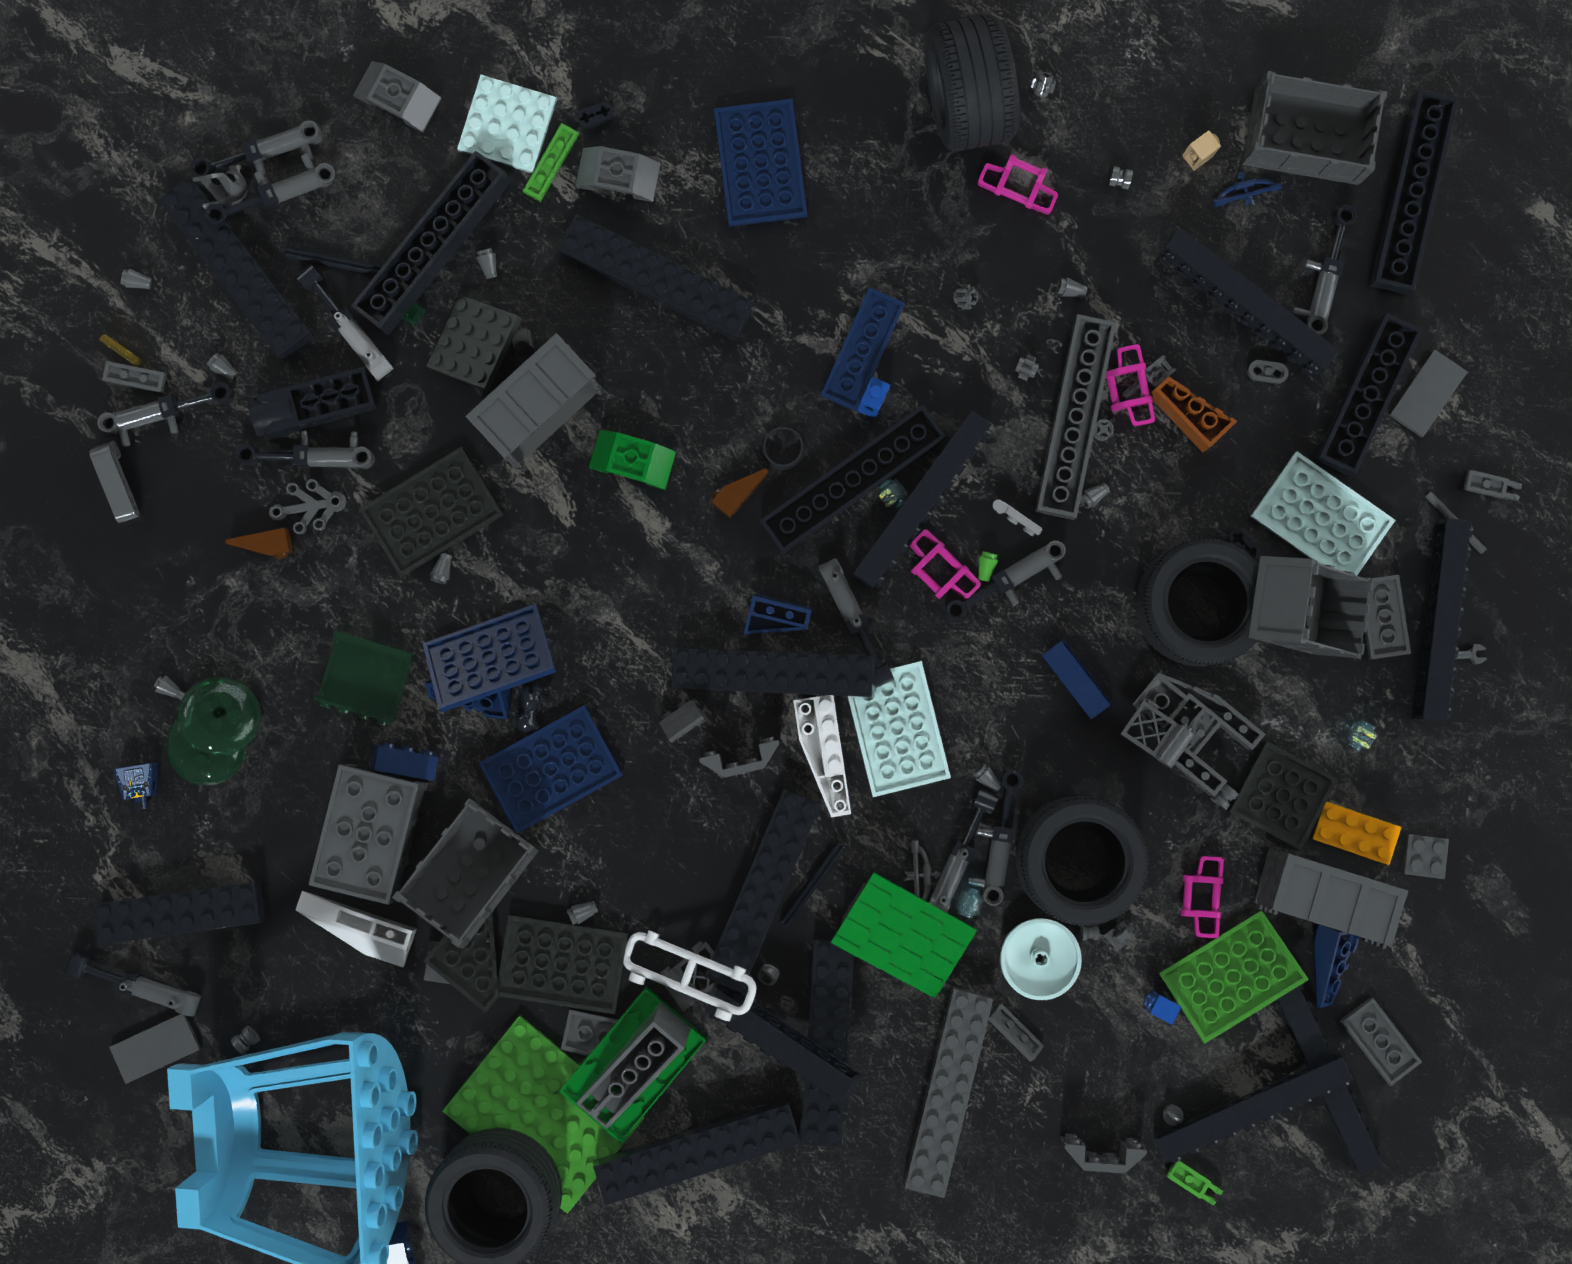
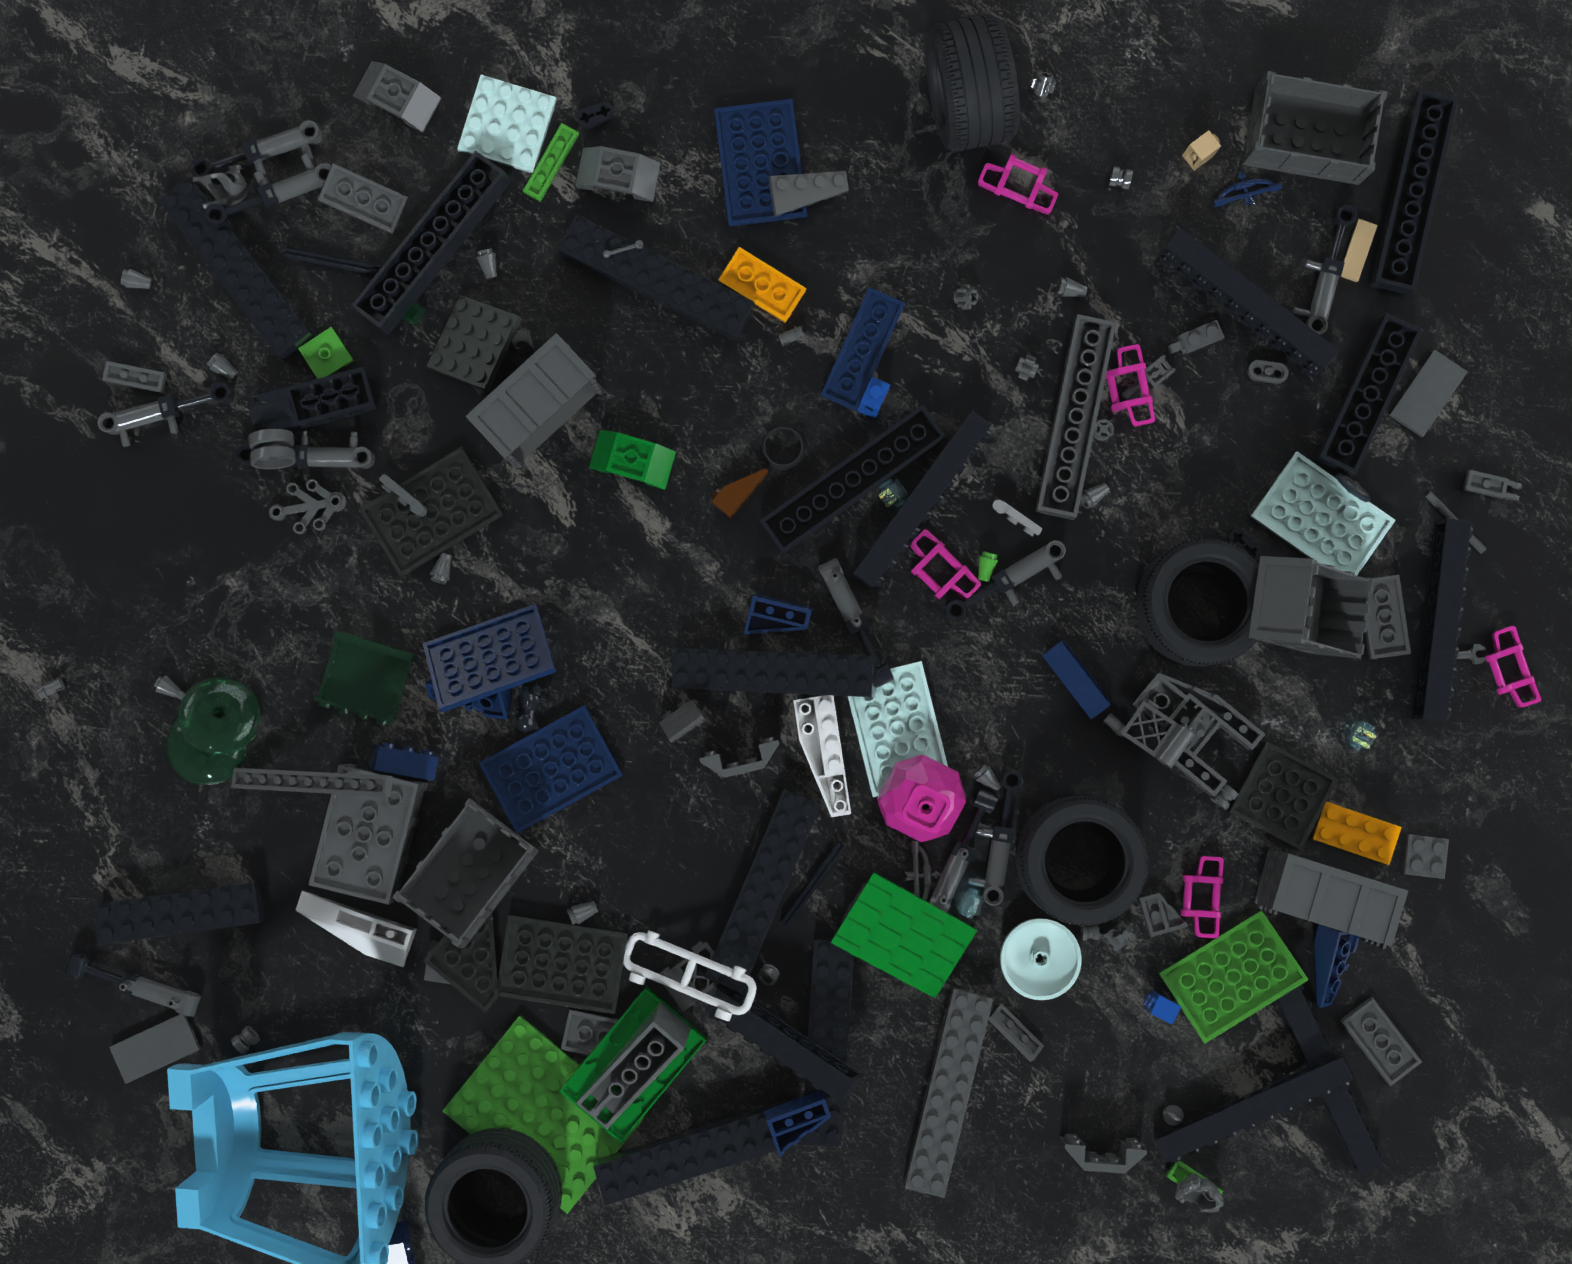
(50, 688): none -> dark grey pin
(113, 481): dark grey beam -> none
(120, 349): clear yellow tile -> none
(138, 783): torso -> none
(271, 543): reddish brown slope -> none
(272, 449): none -> dark grey wheel
(312, 782): none -> dark grey plate
(326, 354): none -> bright green plate
(347, 326): light grey piece -> none
(362, 198): none -> dark grey tile
(403, 496): none -> dark grey hinge
(638, 244): none -> dark grey hinge
(762, 284): none -> light orange plate
(791, 335): none -> dark grey pin
(795, 1119): none -> dark blue wedge
(802, 190): none -> dark grey wing
(919, 783): none -> dark pink rock
(1115, 724): none -> dark grey pin
(1159, 915): none -> dark grey wing
(1191, 413): dark orange wedge -> none
(1197, 338): none -> dark grey hinge
(1201, 1192): none -> dark grey hair
(1352, 487): none -> wheel
(1358, 249): none -> tan tile
(1527, 678): none -> dark pink bar

